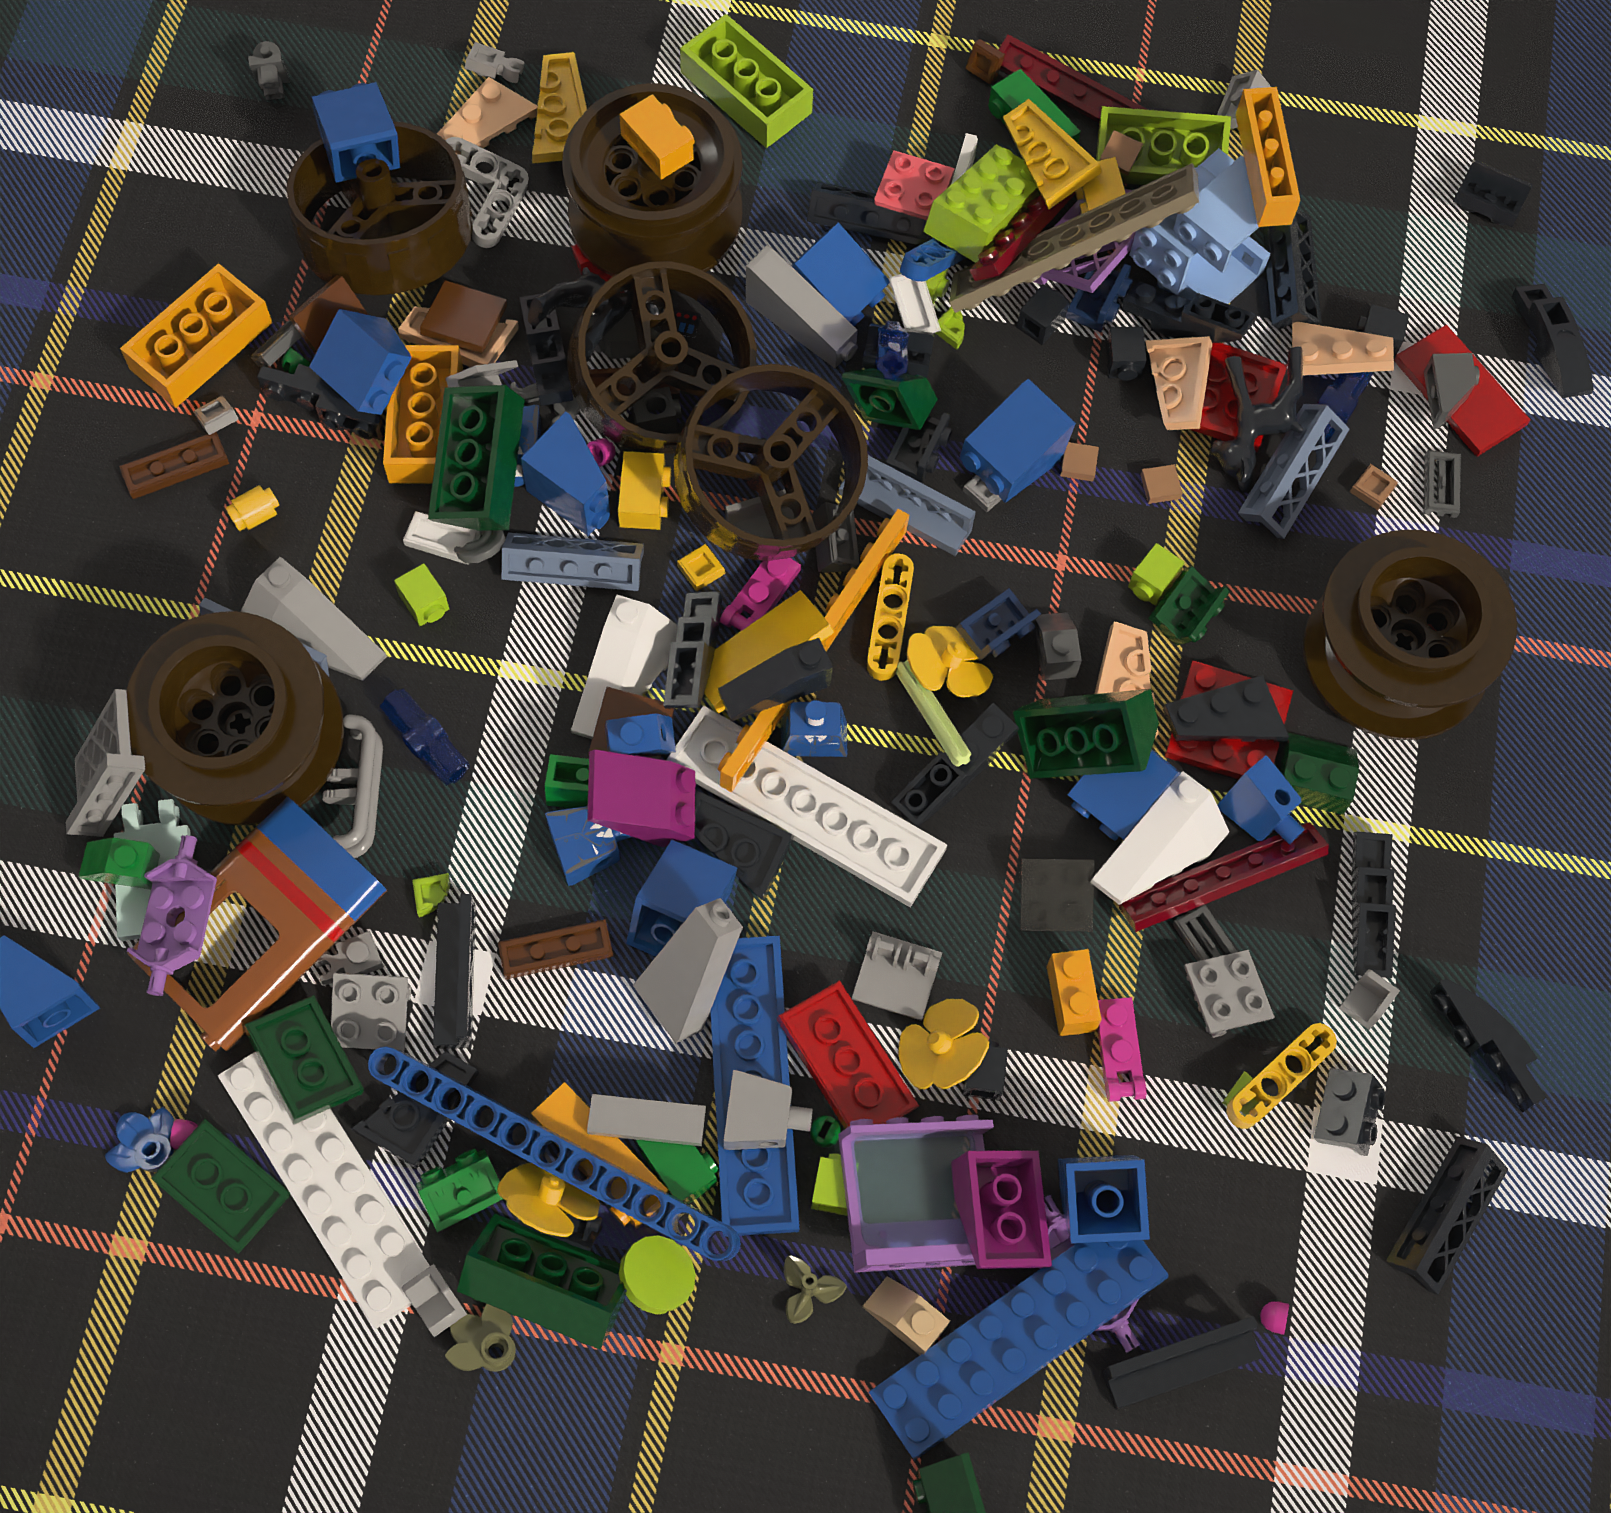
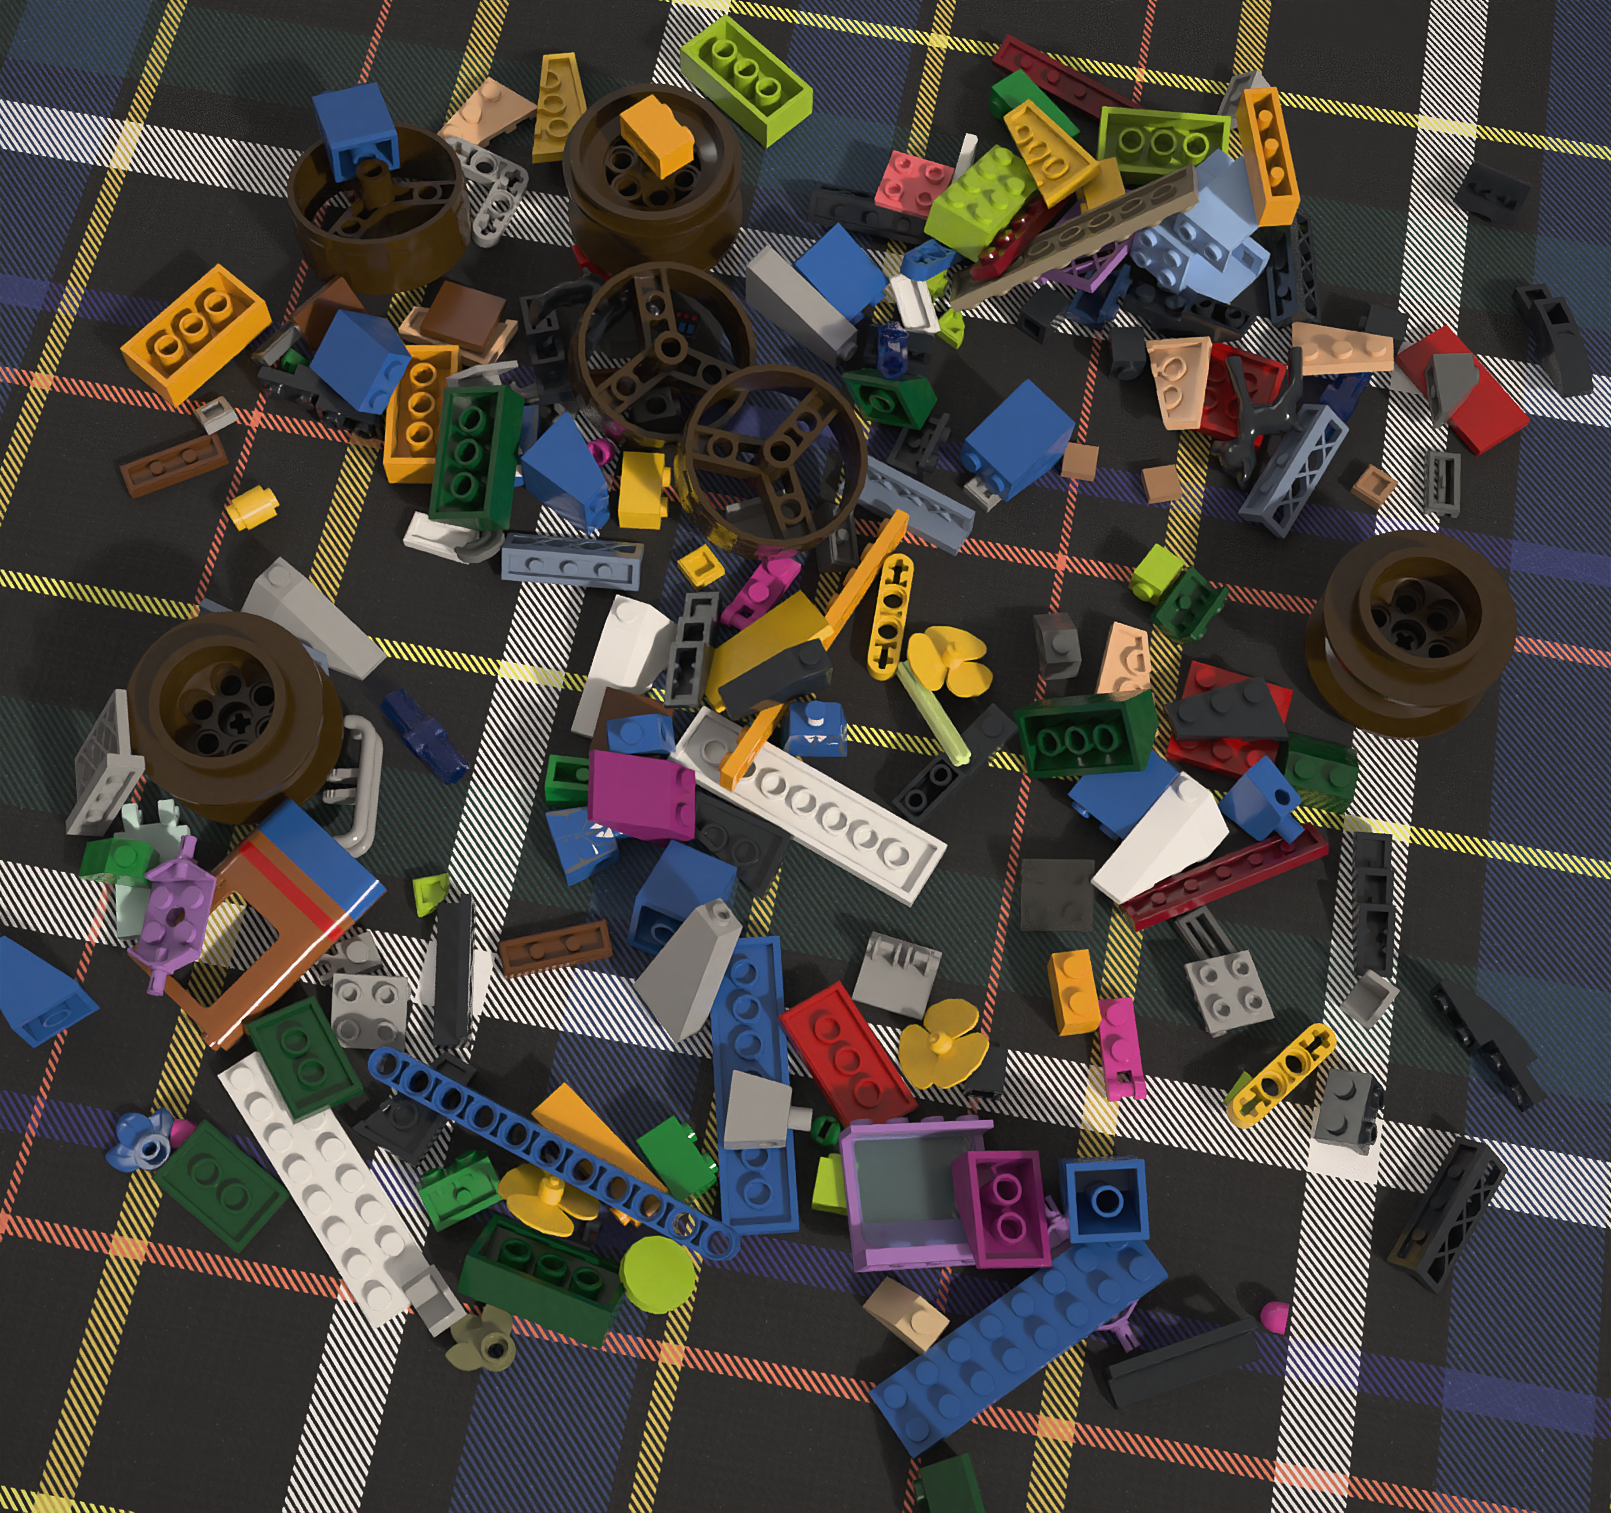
(269, 69): dark grey hips -> none
(422, 595): lime brick -> none
(490, 62): light grey plate -> none
(646, 1120): light grey tile -> none
(799, 1275): olive plant -> none
(985, 61): reddish brown tile -> none
(995, 624): dark blue bracket -> none
(1124, 149): medium nougat tile -> none

